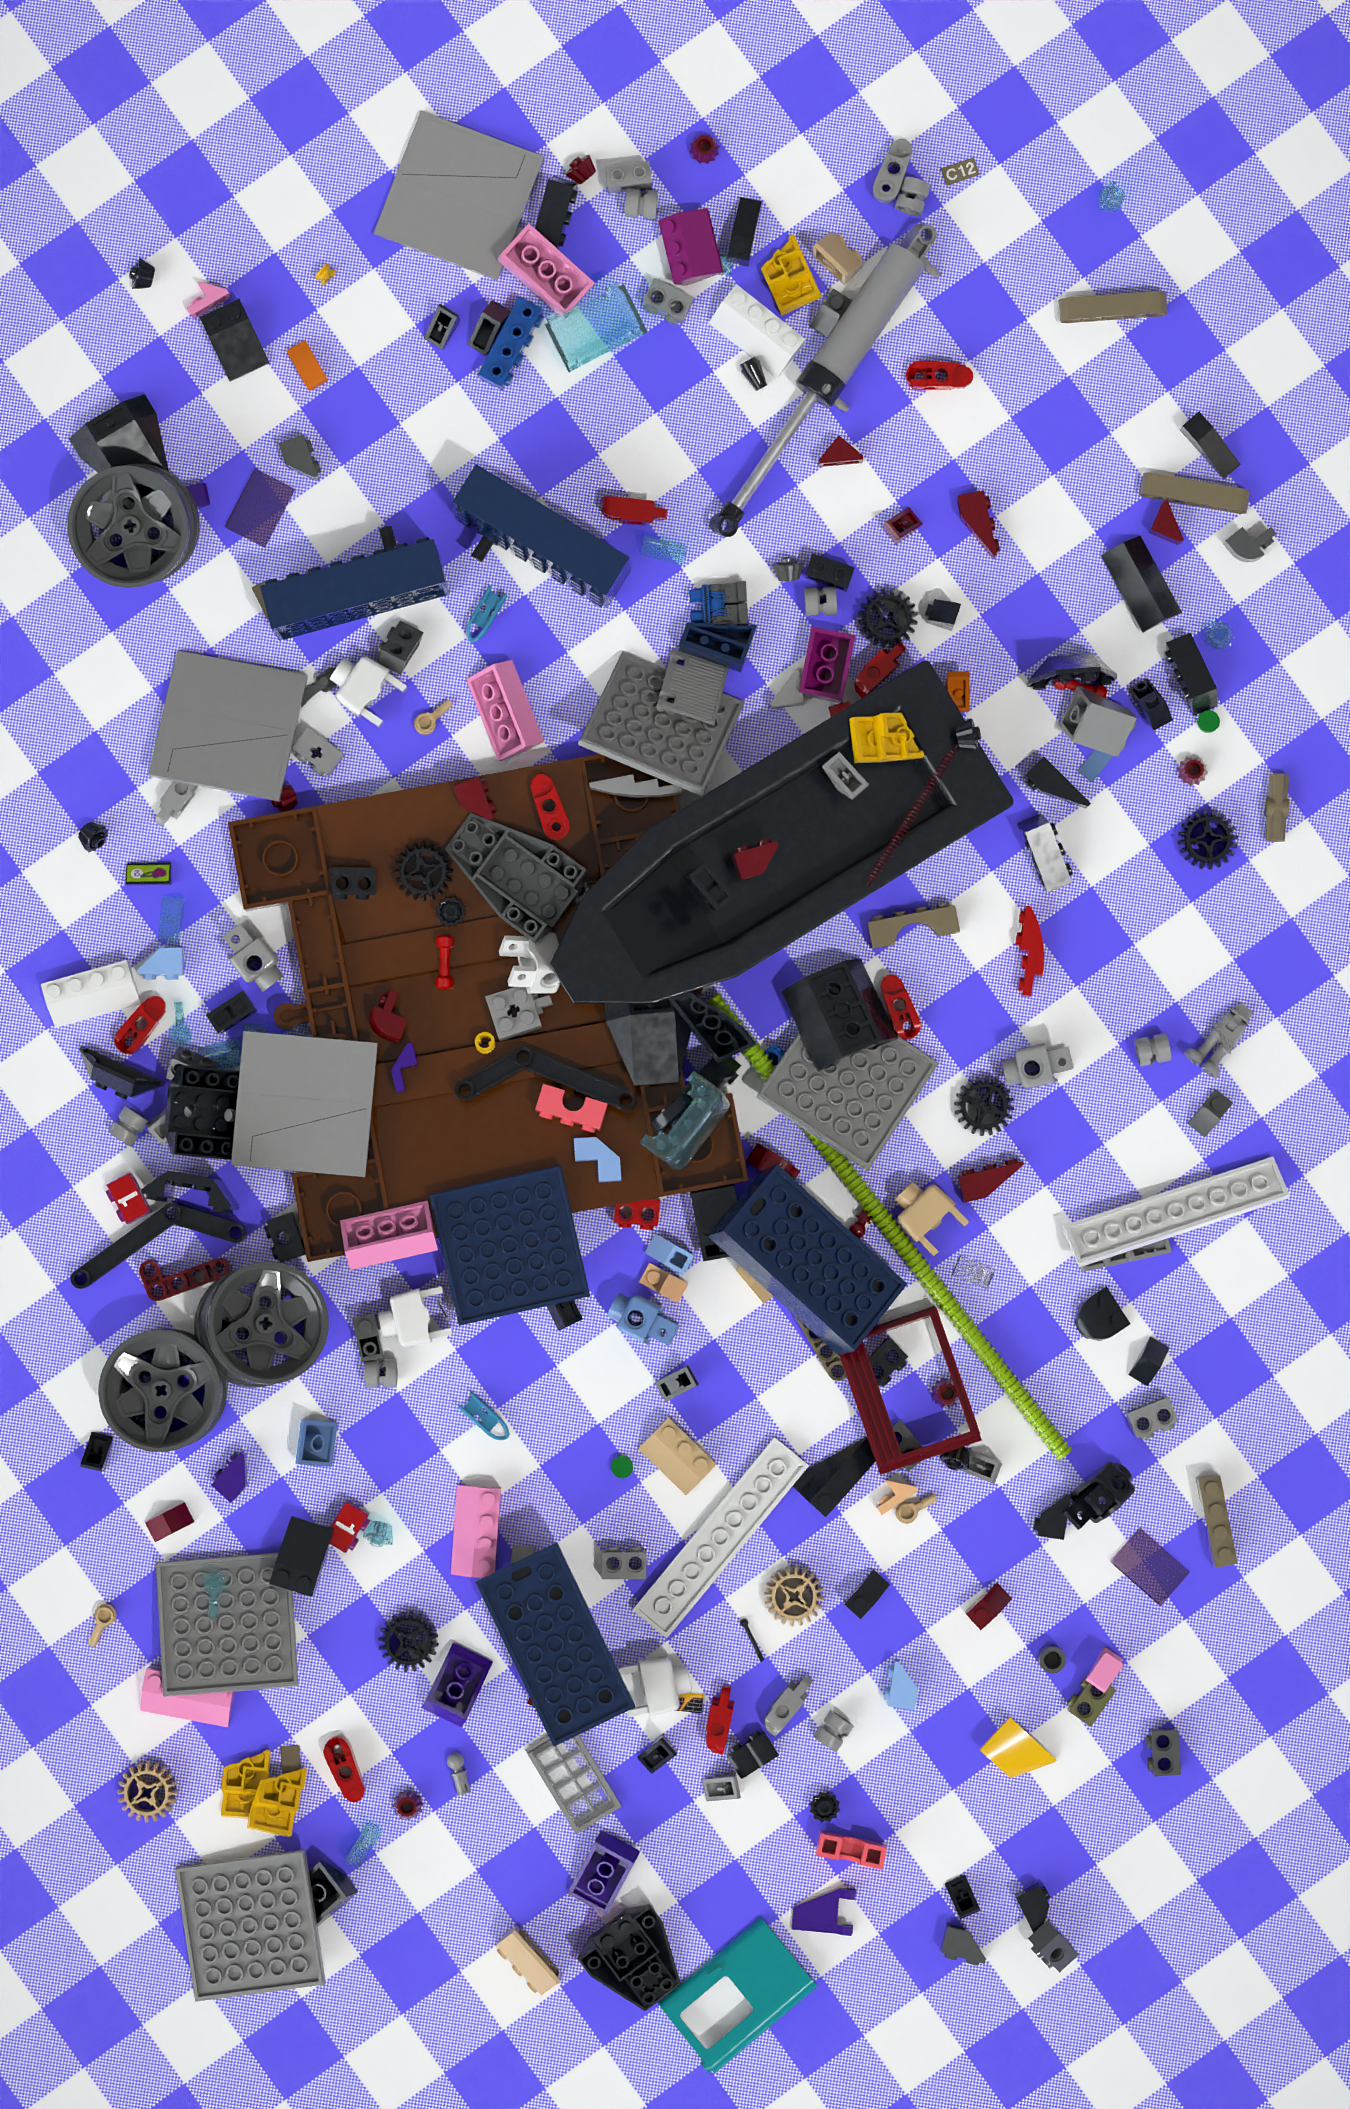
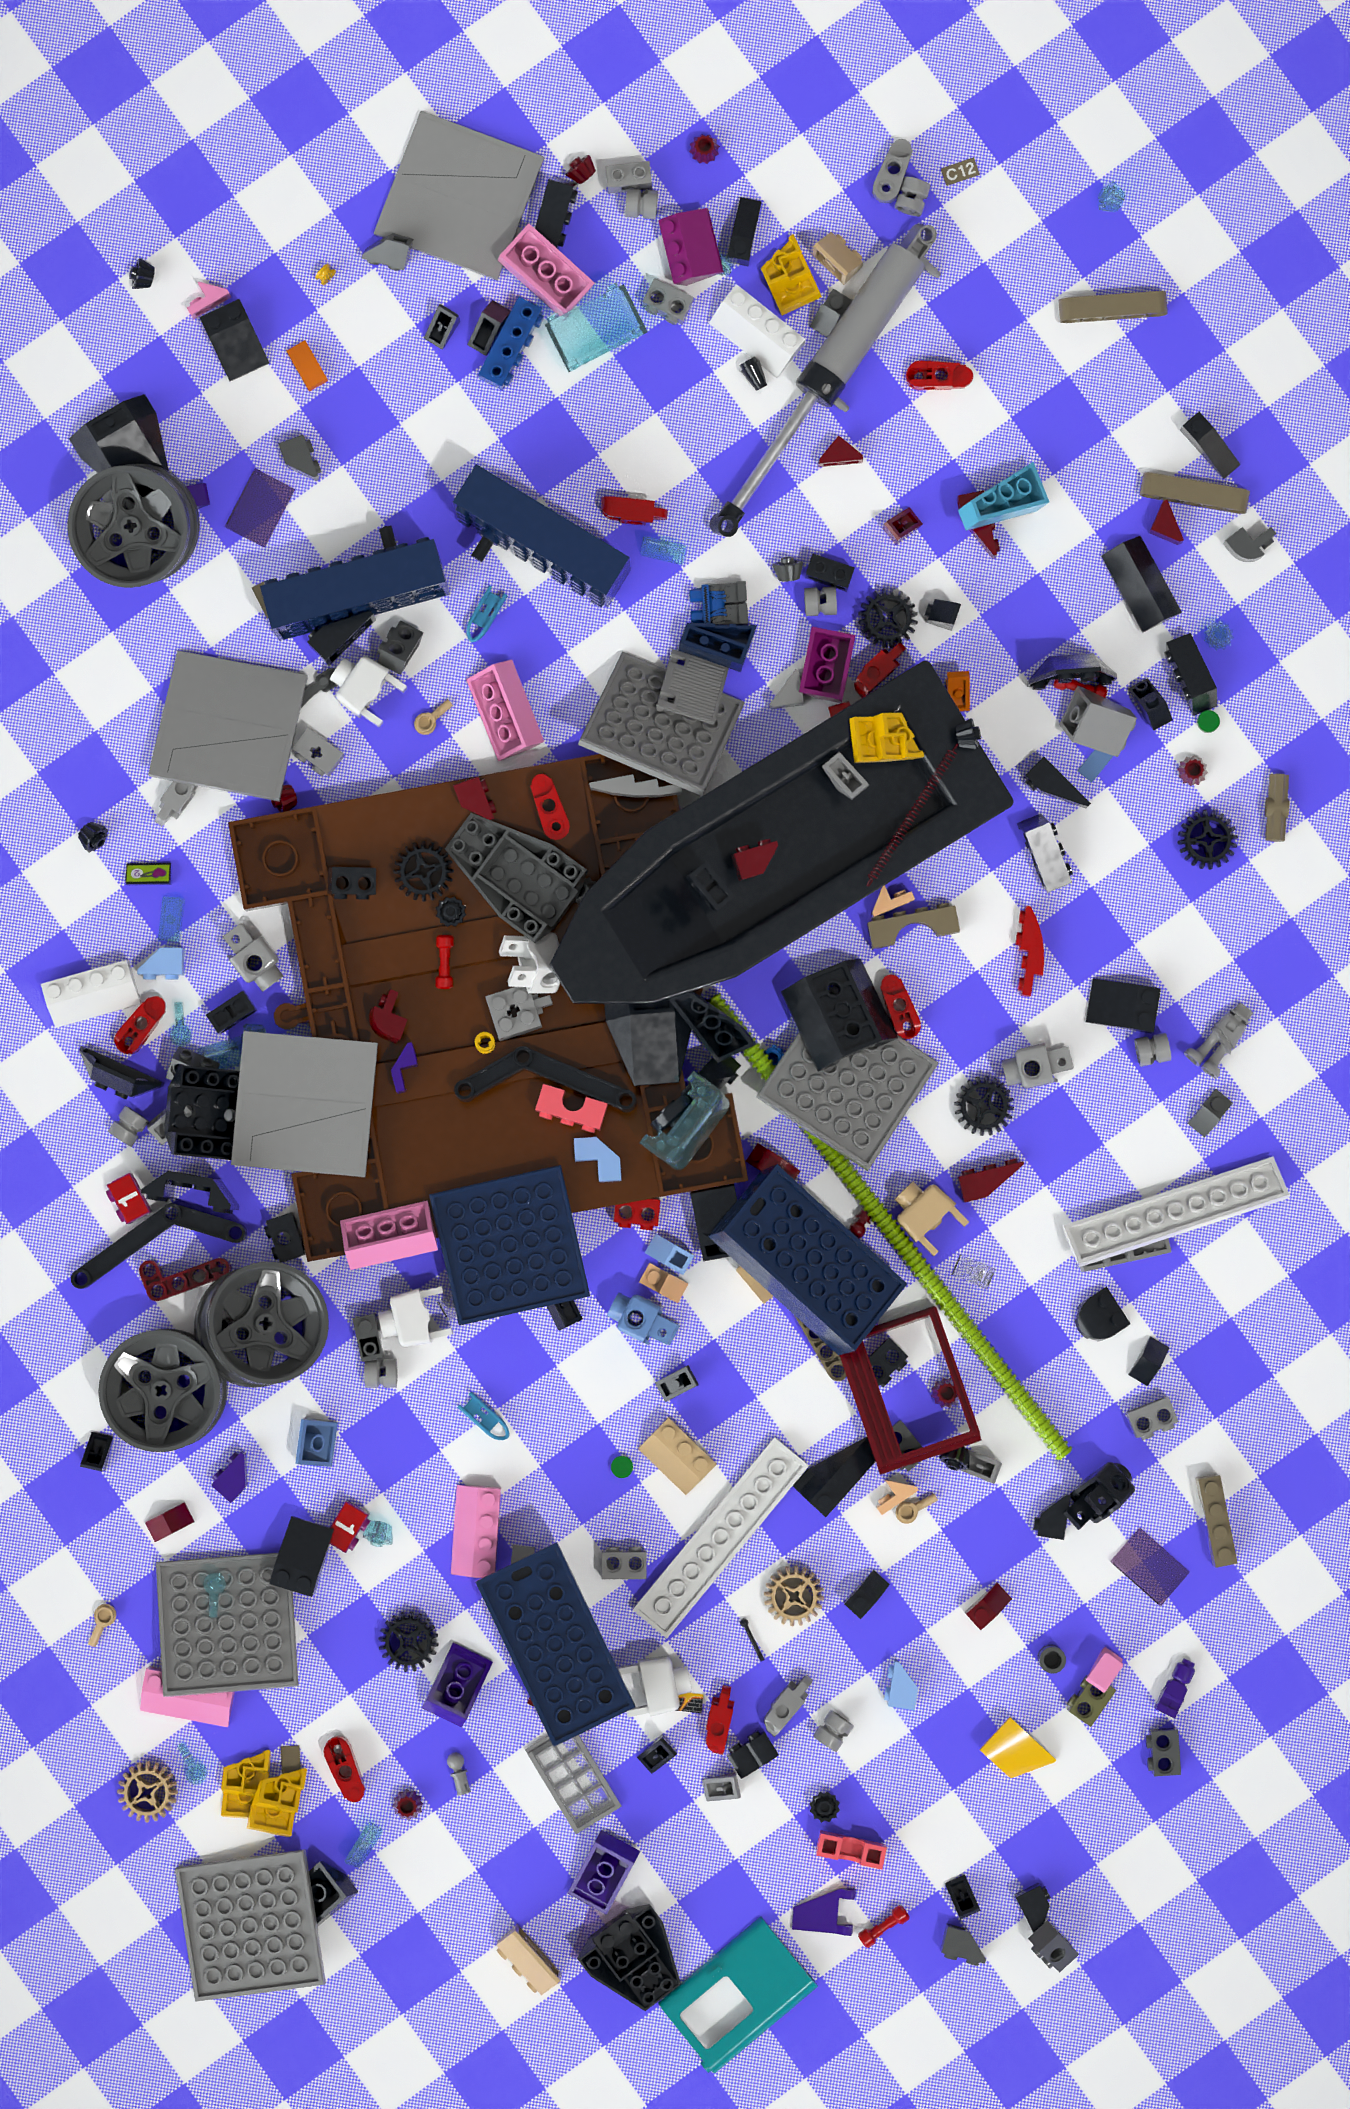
(196, 1772): none -> clear light blue plate
(336, 637): none -> black slope
(390, 251): none -> slope
(869, 1937): none -> red piece
(885, 903): none -> light nougat slope
(1009, 499): none -> medium azure wedge
(1123, 1005): none -> black slope
(1175, 1690): none -> dark purple piece

